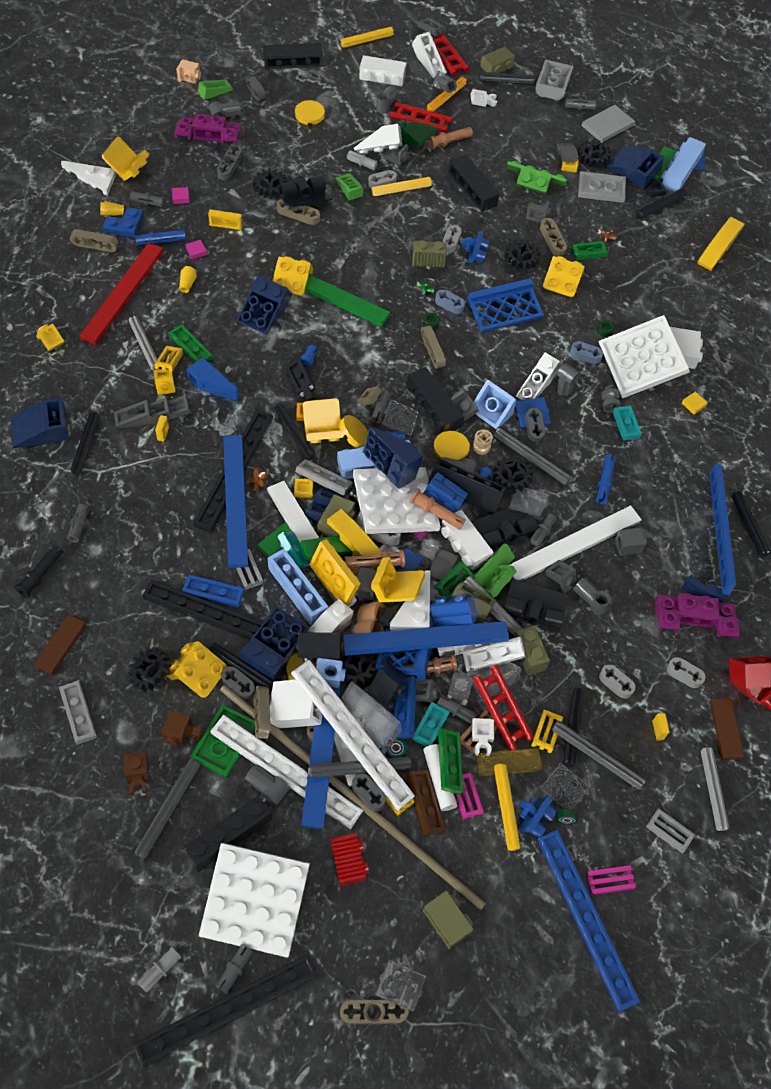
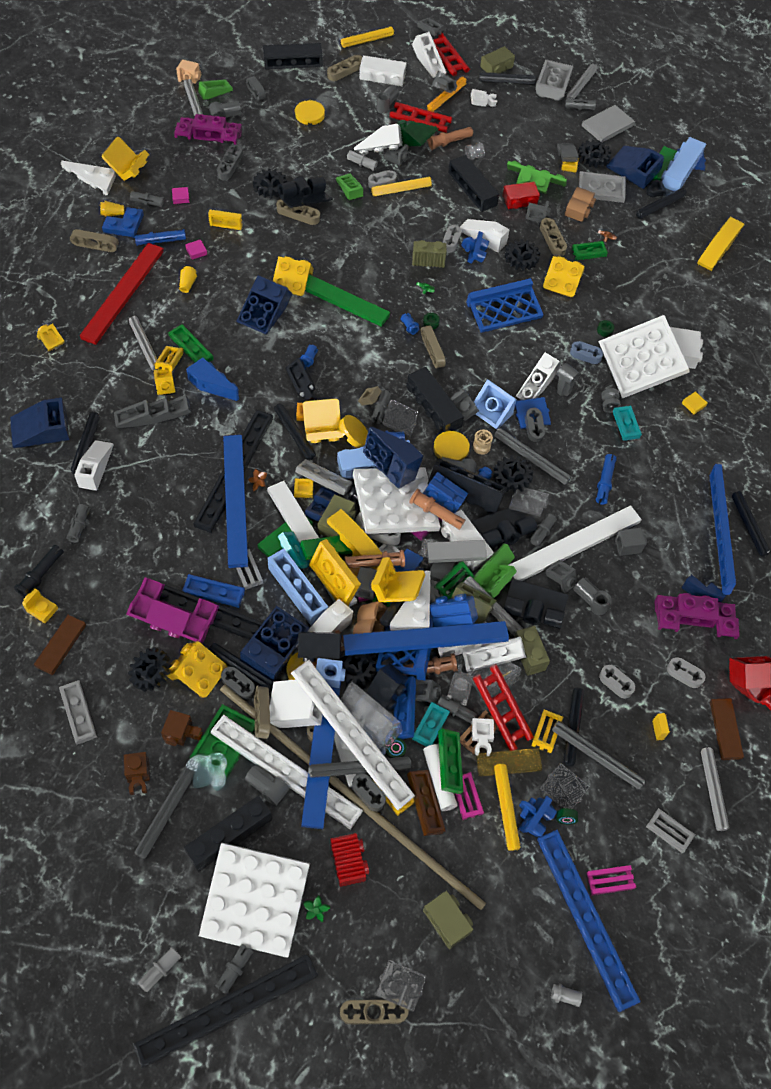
(39, 606): none -> yellow bracket
(93, 465): none -> white slope
(162, 428): yellow tile -> none
(166, 616): none -> magenta bracket
(192, 97): none -> light grey axle
(206, 772): none -> clear light blue plate
(316, 908): none -> green plant
(337, 71): none -> dark tan beam
(412, 326): none -> blue pin
(450, 301): sand blue beam -> none
(456, 551): none -> light grey tile
(475, 151): none -> clear wheel
(492, 231): none -> white slope
(520, 195): none -> red brick
(566, 995): none -> light grey pin
(580, 204): none -> medium nougat brick
(582, 81): none -> light grey axle

